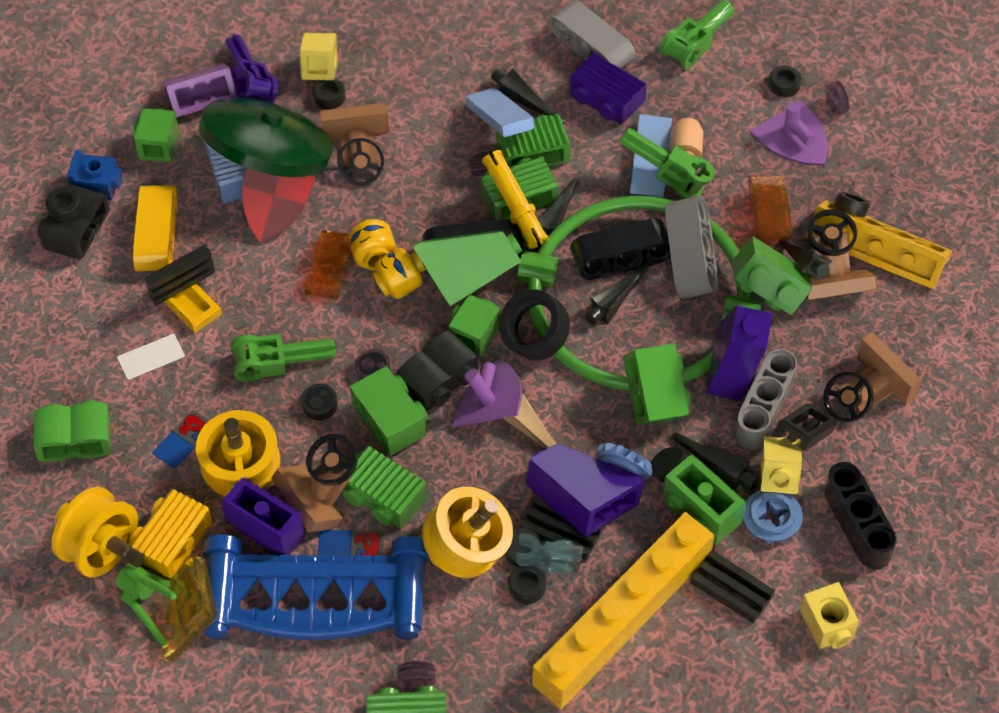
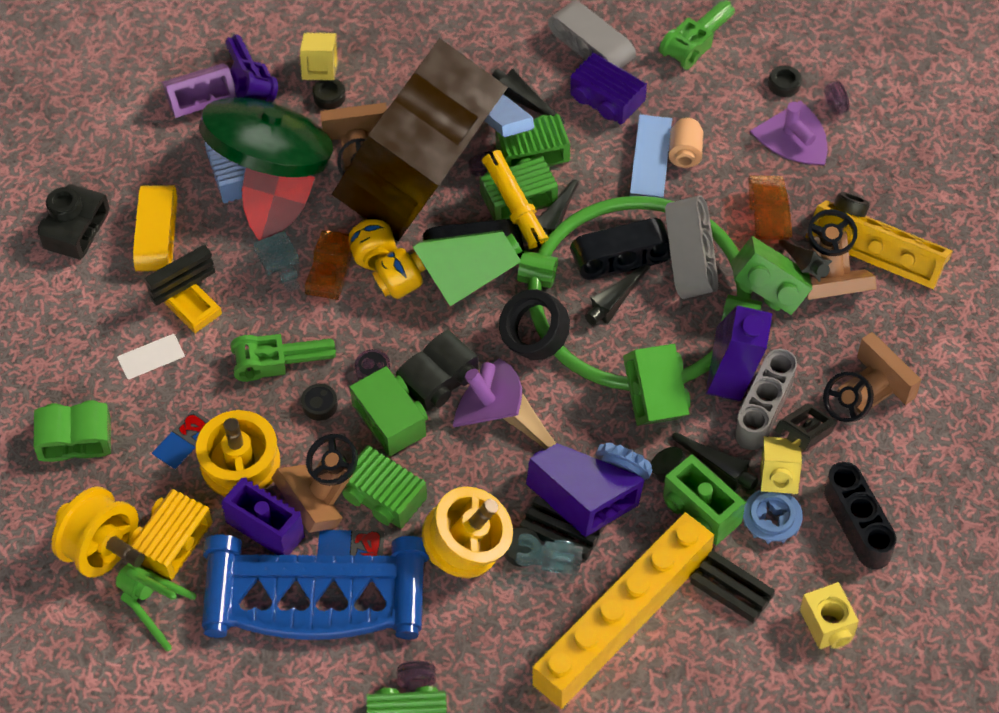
(95, 173): blue brick -> none
(156, 134): bright green brick -> none
(192, 609): clear yellow wing -> none
(279, 256): none -> clear light blue plate
(419, 138): none -> dark brown tile
(475, 323): bright green brick -> none
(526, 584): pearl dark grey tile -> none
(675, 168): bright green connector -> none

